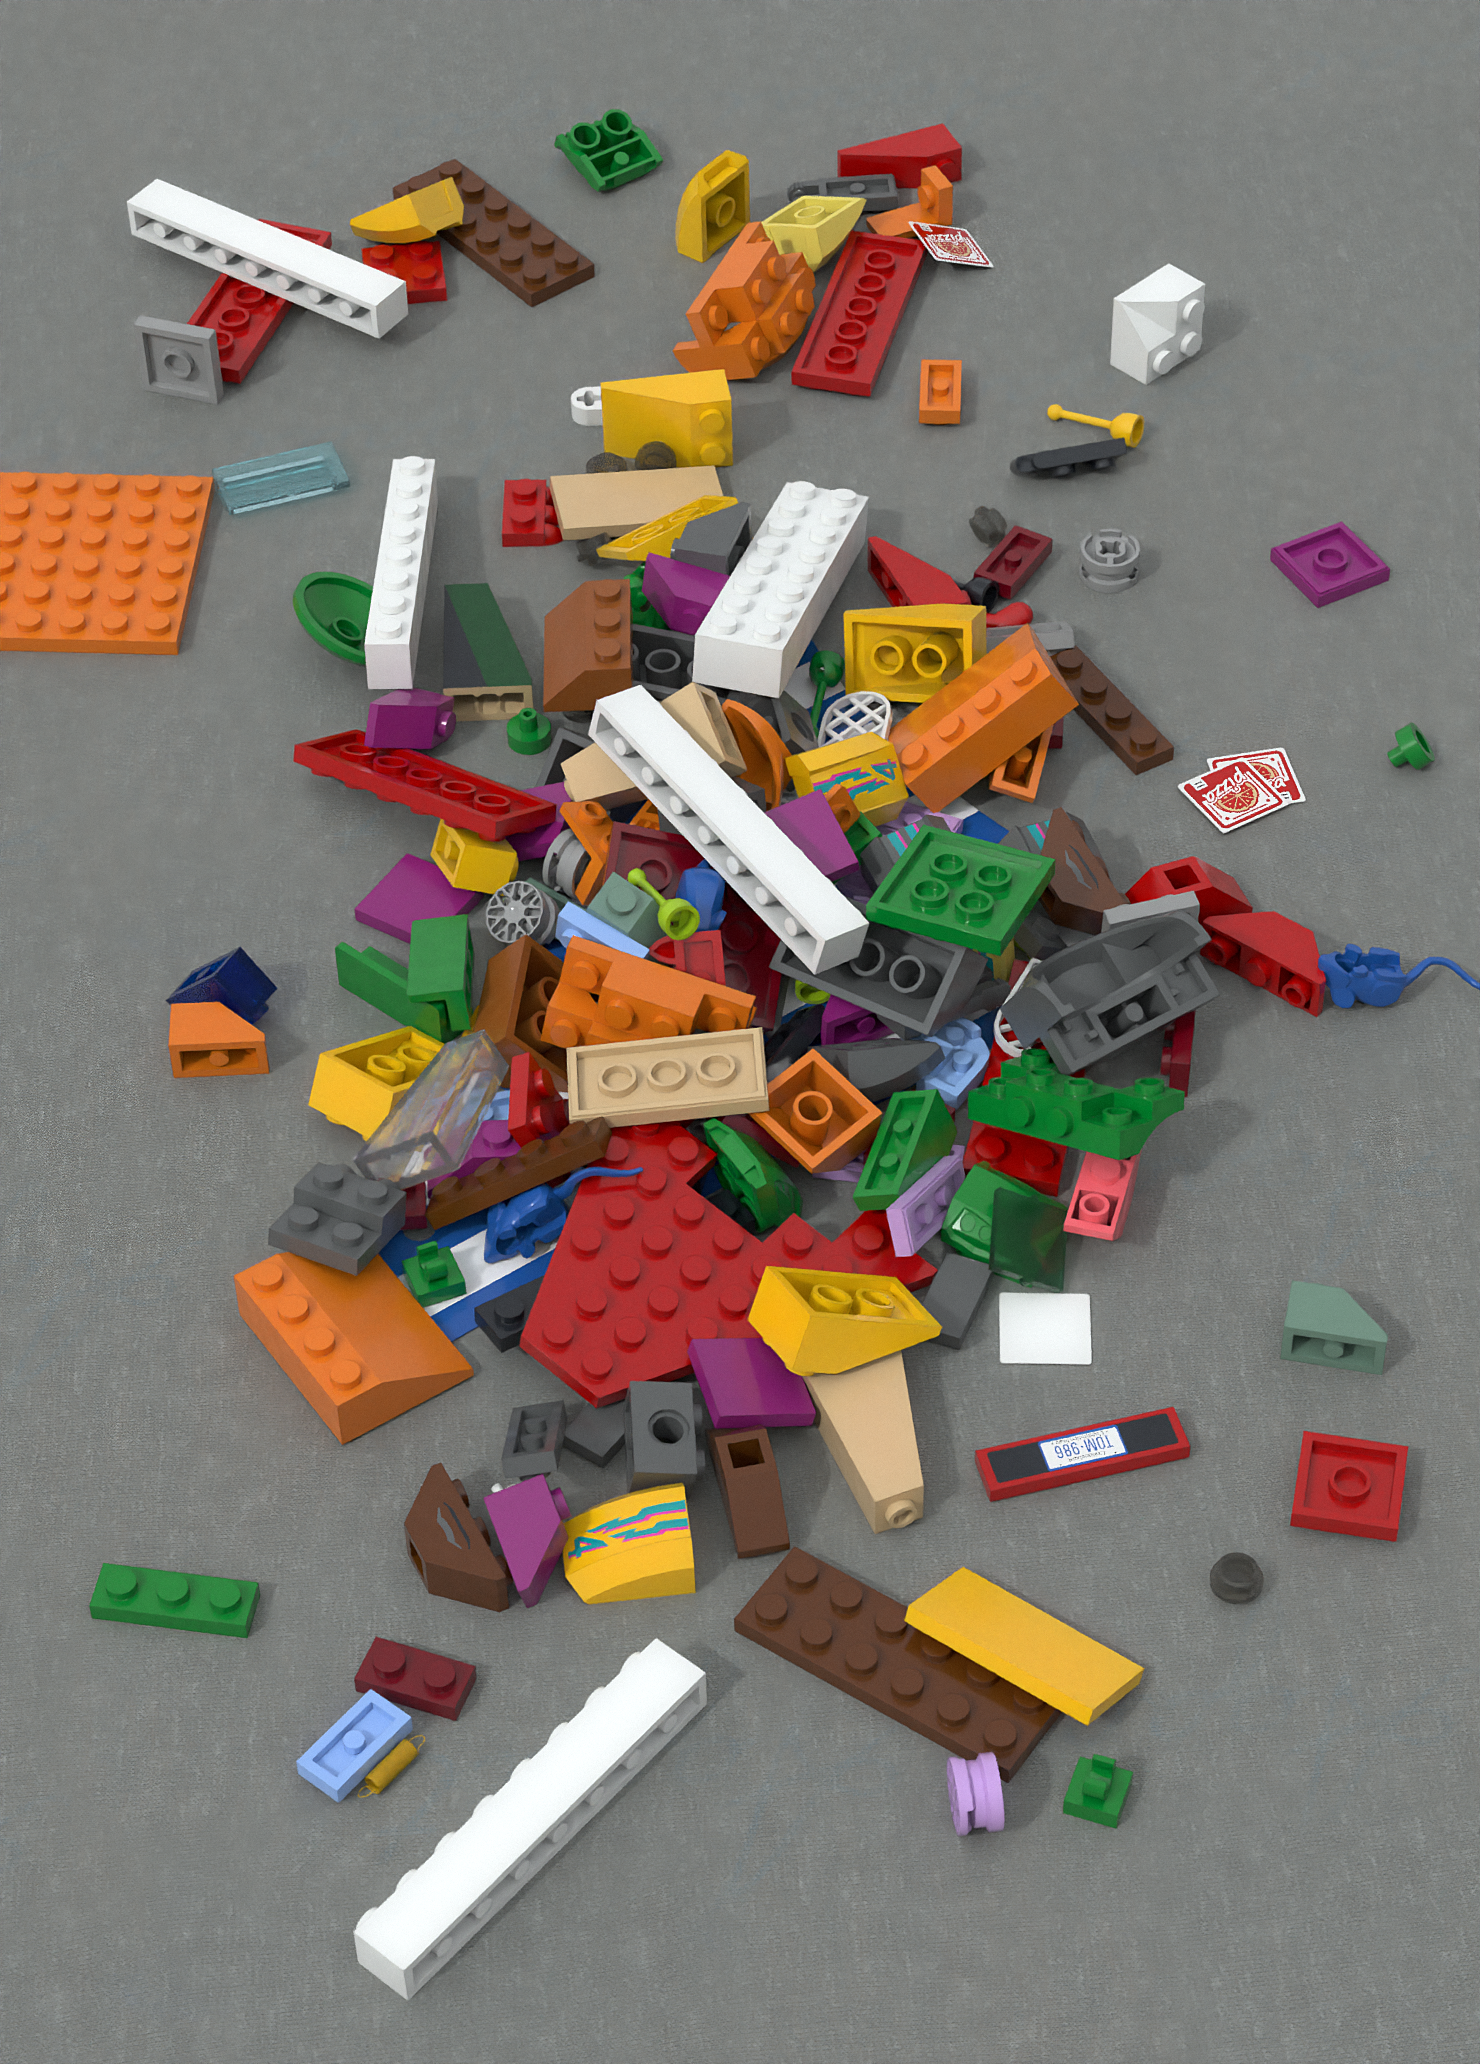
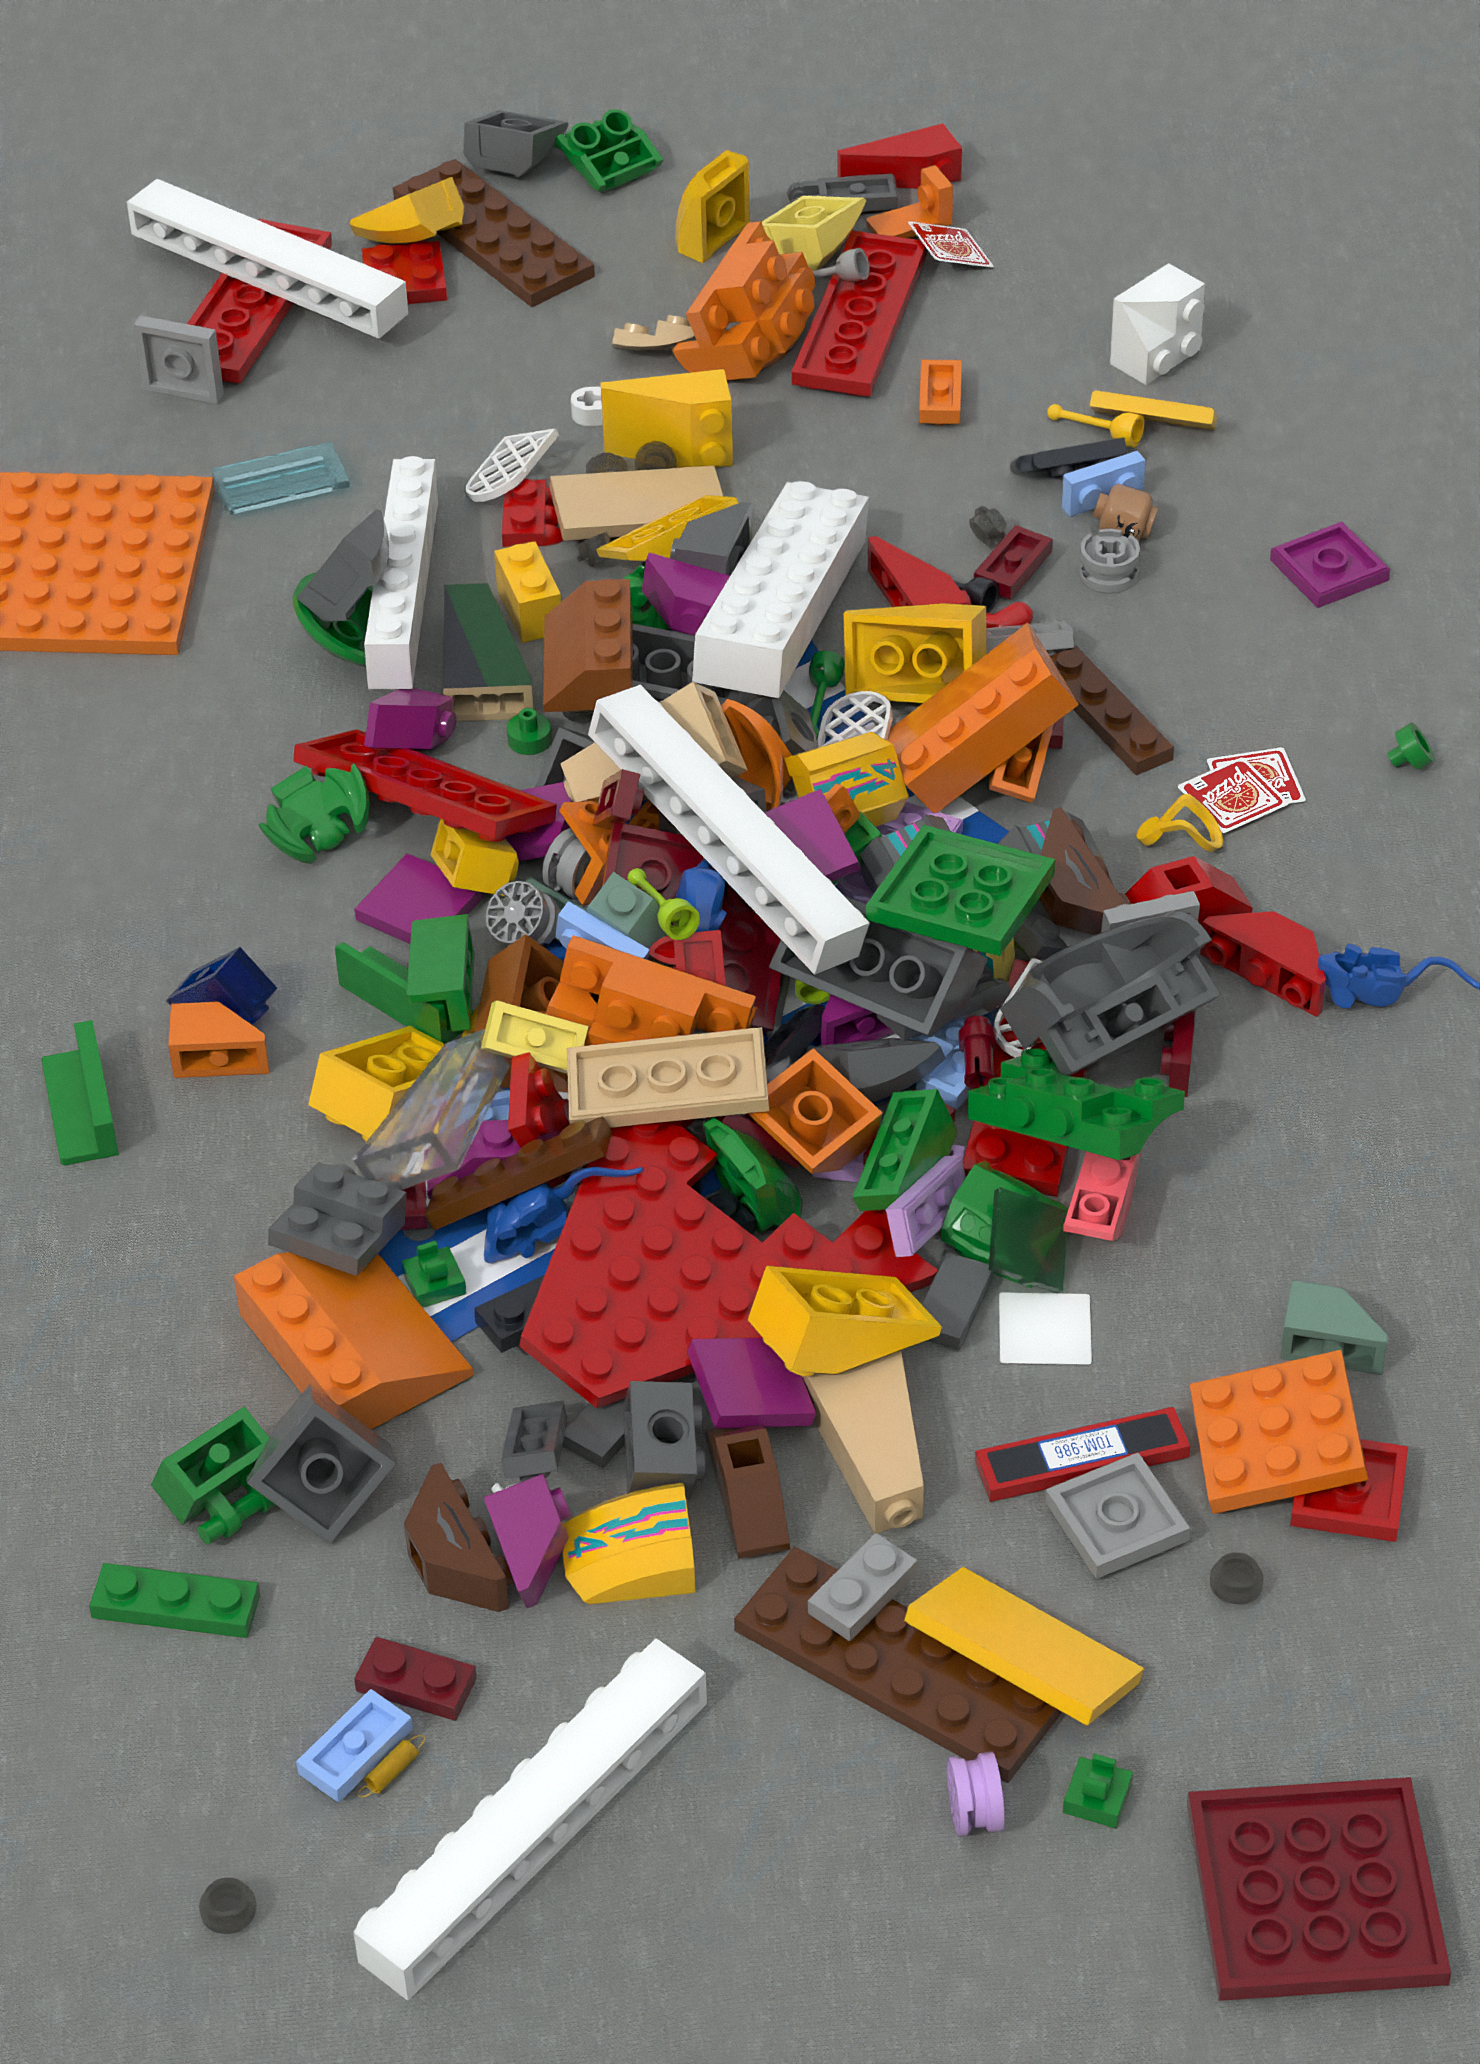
(80, 1100): none -> green panel
(209, 1470): none -> green brick
(227, 1906): none -> clear smoke plate
(314, 811): none -> green animal
(321, 1464): none -> dark grey slope
(349, 571): none -> dark grey slope
(510, 141): none -> dark grey slope
(520, 1030): none -> light yellow plate
(526, 588): none -> yellow brick
(538, 440): none -> white window
(618, 799): none -> dark red plate
(667, 335): none -> tan slope
(850, 266): none -> light grey hinge
(862, 1587): none -> light grey plate
(977, 1042): none -> dark red animal
(1084, 485): none -> light blue plate
(1117, 1515): none -> light grey plate
(1126, 510): none -> medium nougat head
(1154, 409): none -> yellow tile
(1154, 827): none -> yellow piece
(1277, 1432): none -> orange plate
(1317, 1889): none -> dark red plate

